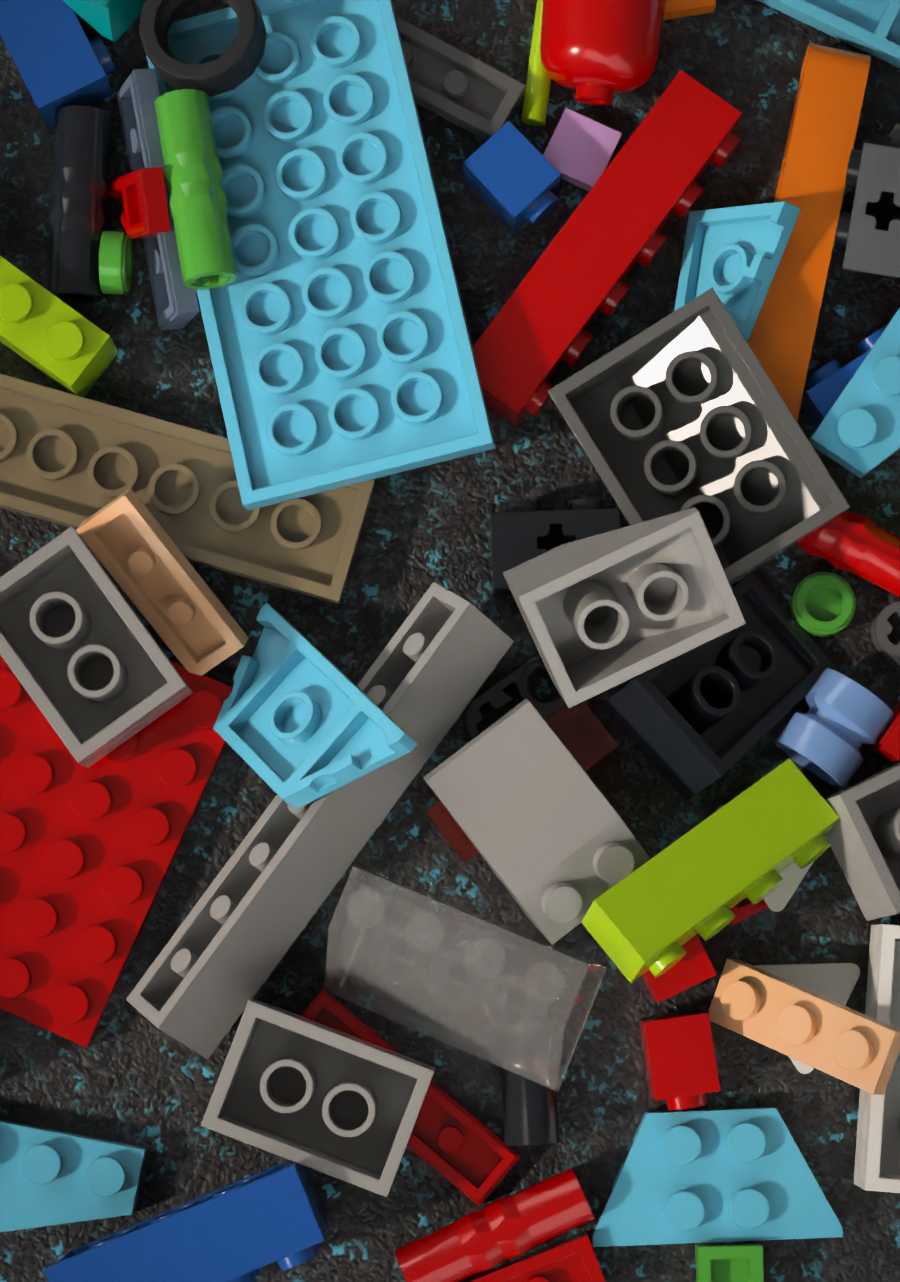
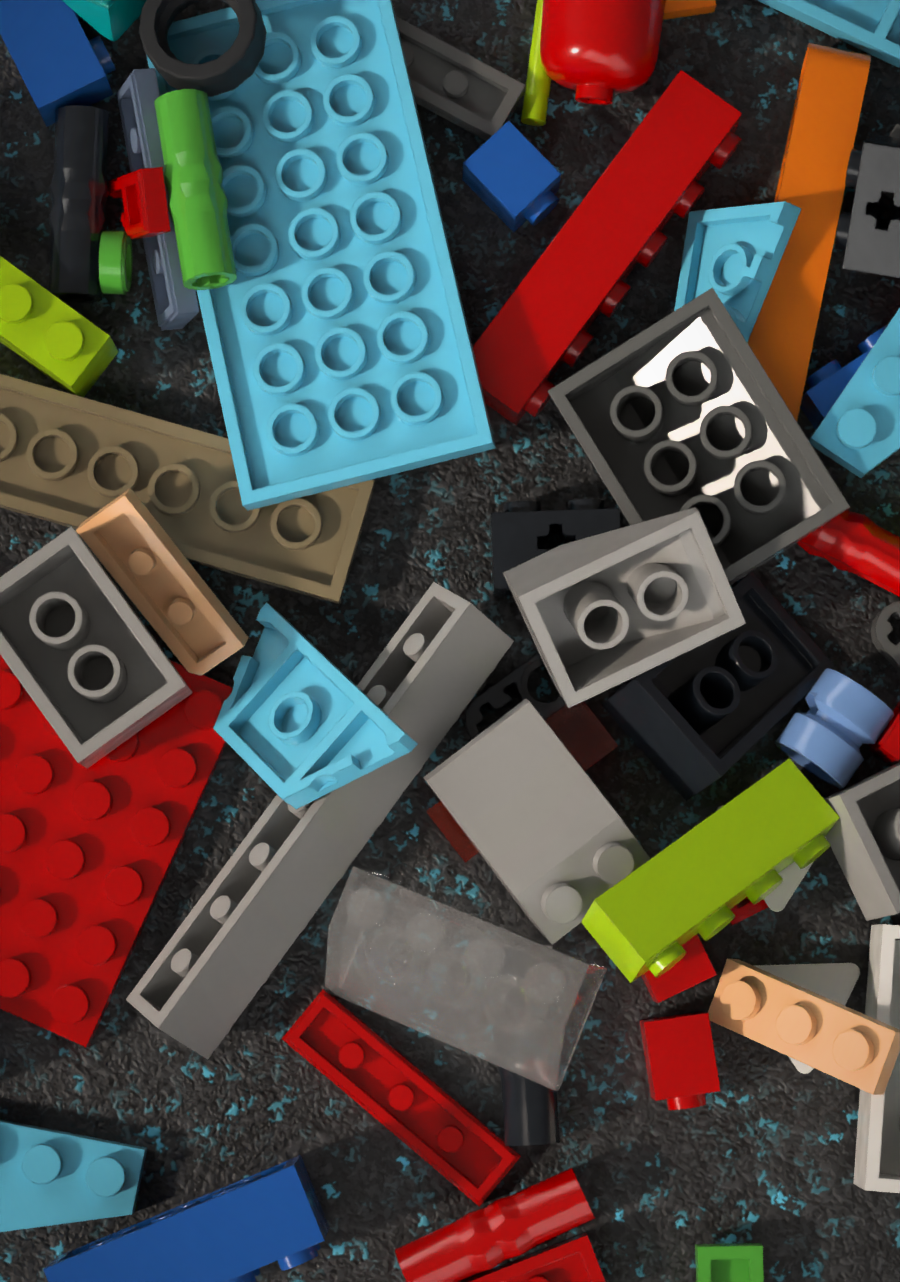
(318, 1096): light grey brick -> none
(581, 149): lavender tile -> none
(714, 1181): medium azure wing -> none
(822, 604): bright green tile -> none

